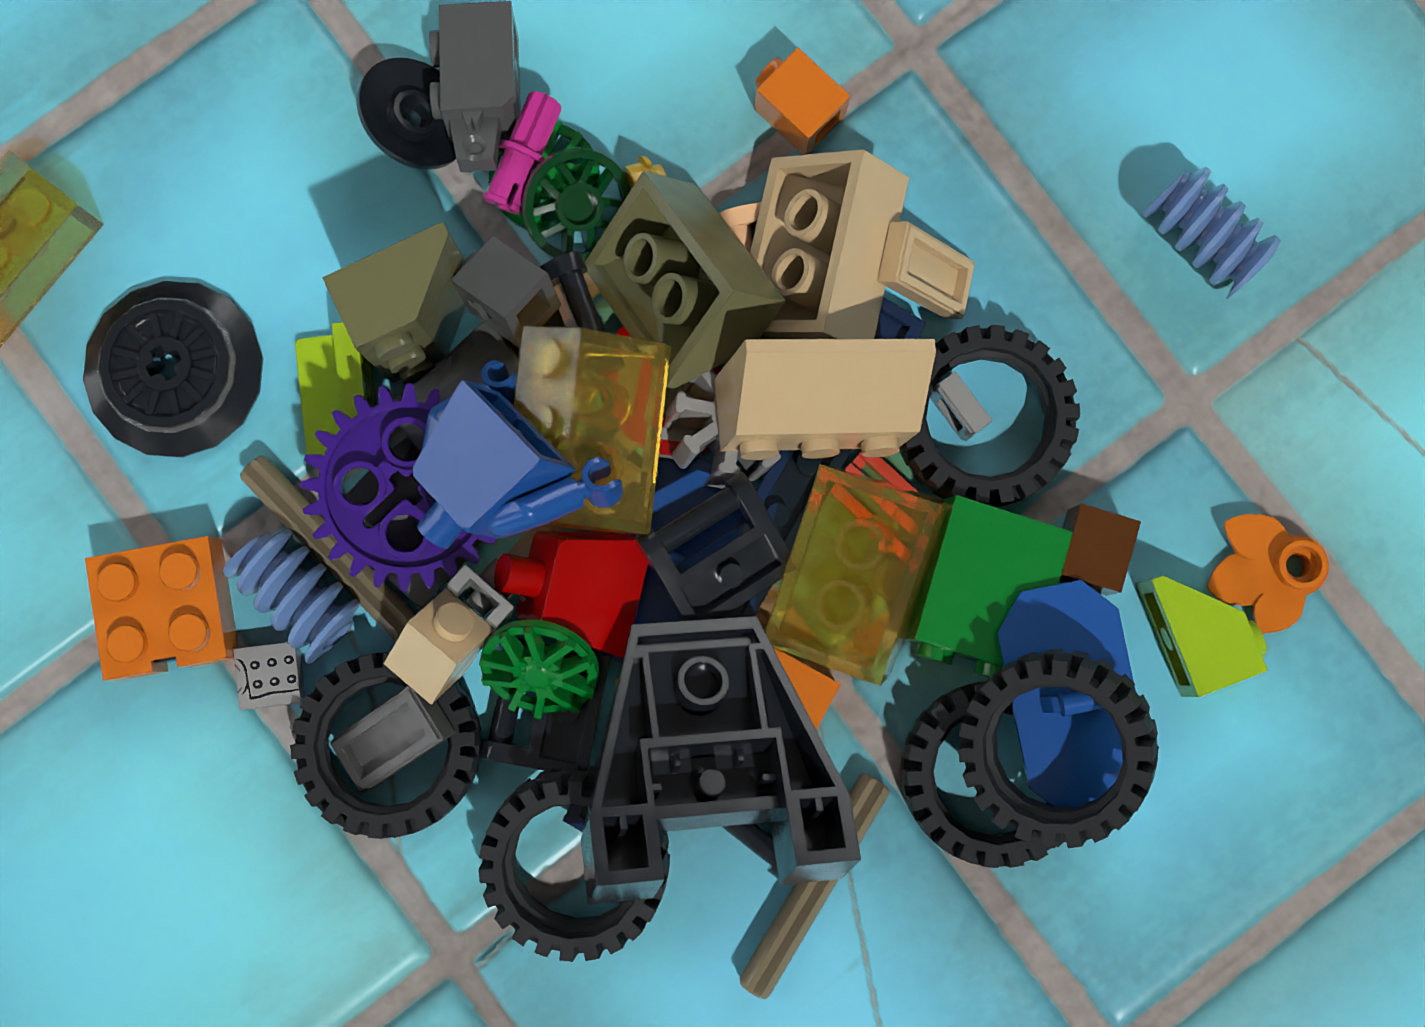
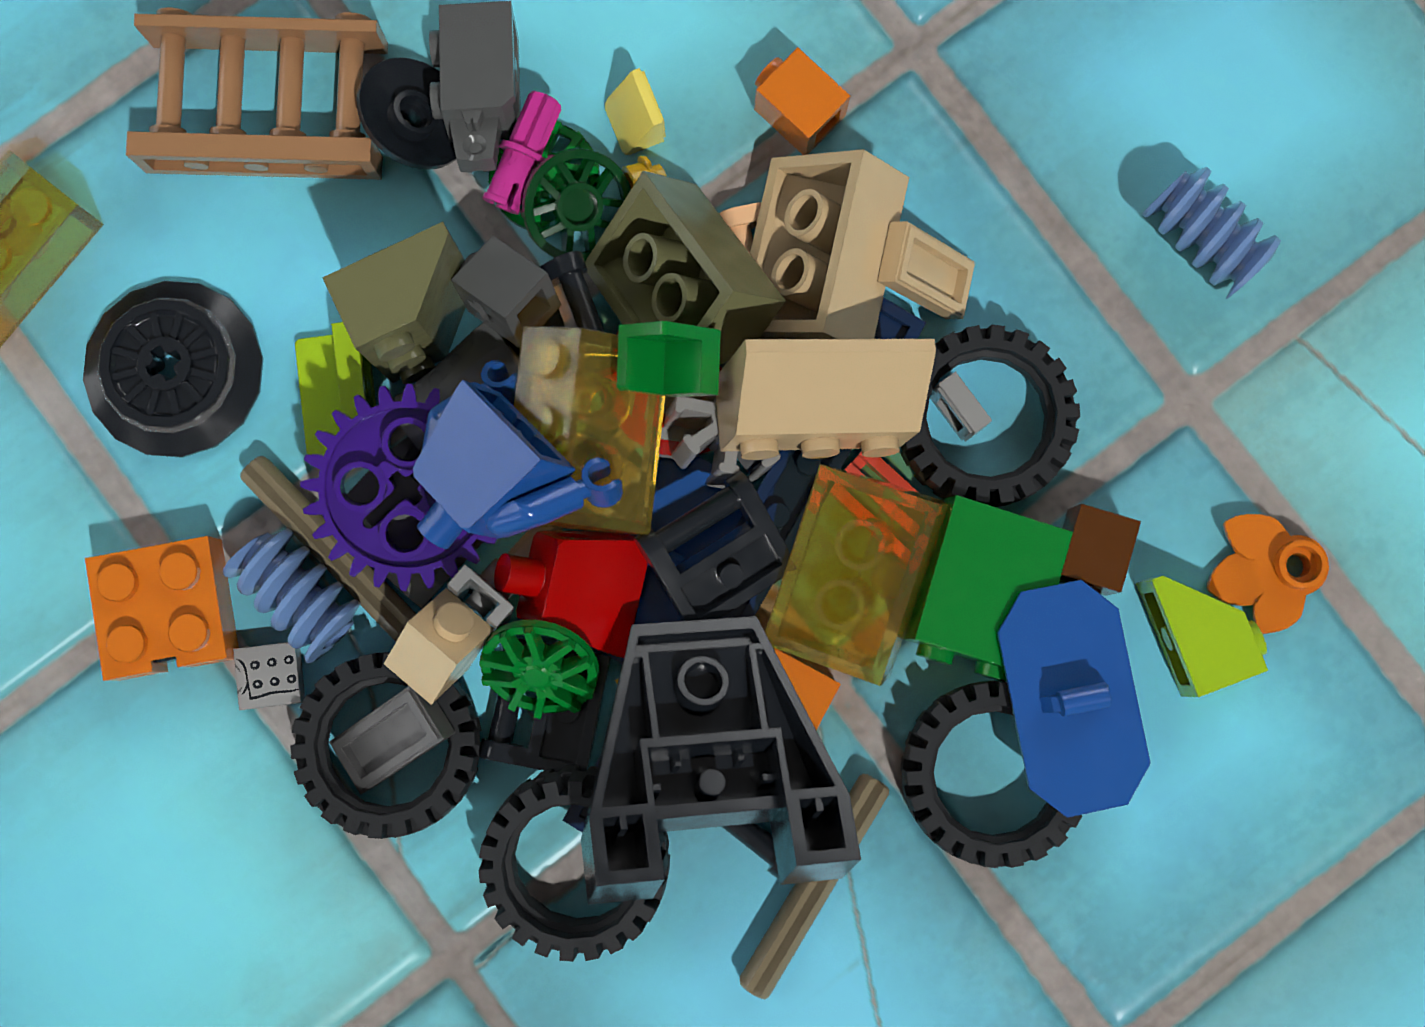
(286, 148): none -> medium nougat fence
(635, 114): none -> light yellow slope
(668, 359): none -> green panel
(1034, 818): black tyre -> none

